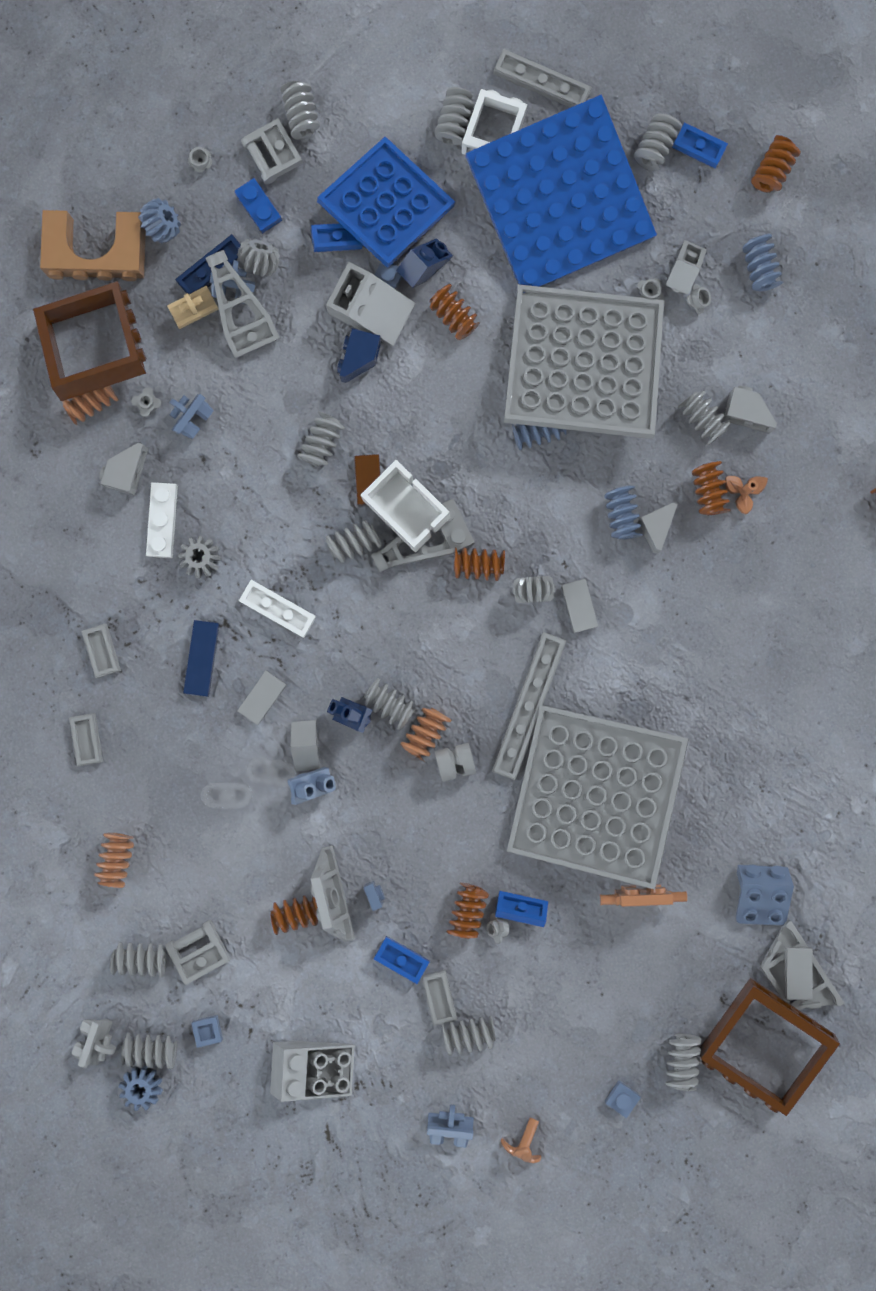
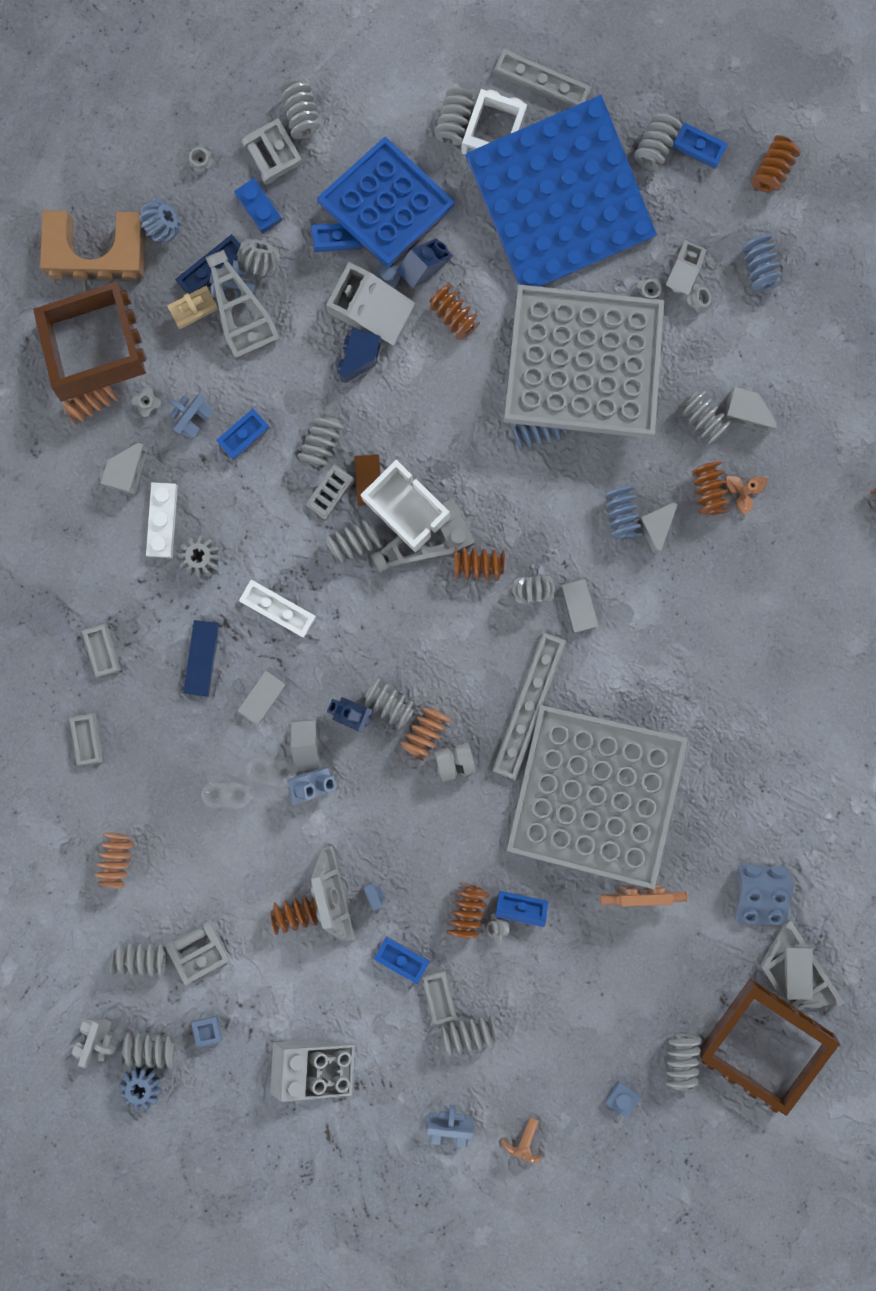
(243, 434): none -> blue plate
(335, 470): none -> light grey slope

